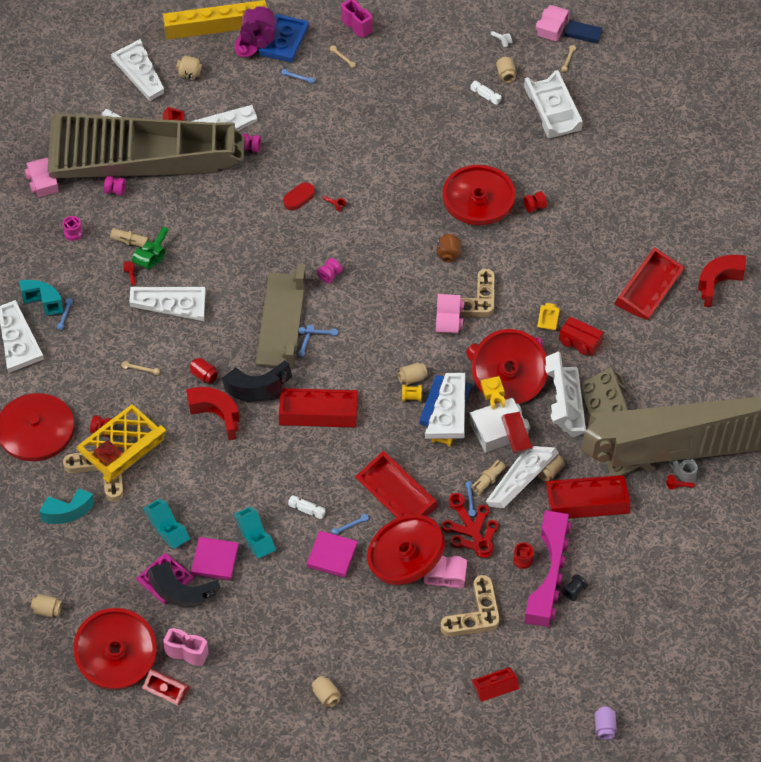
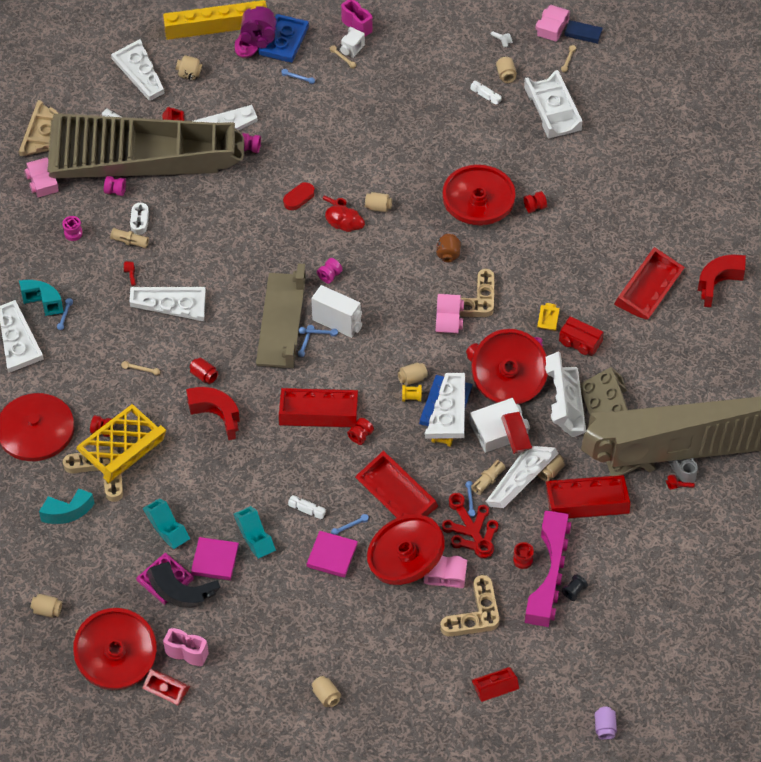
(38, 131): none -> tan wing
(107, 453): clear red plate -> none
(143, 218): none -> white beam
(151, 252): green beam -> none
(257, 387): black arch -> none
(336, 311): none -> white brick
(344, 218): none -> red arm
(352, 42): none -> white brick
(360, 431): none -> red wheel
(378, 202): none -> tan brick
(494, 391): yellow plate -> none

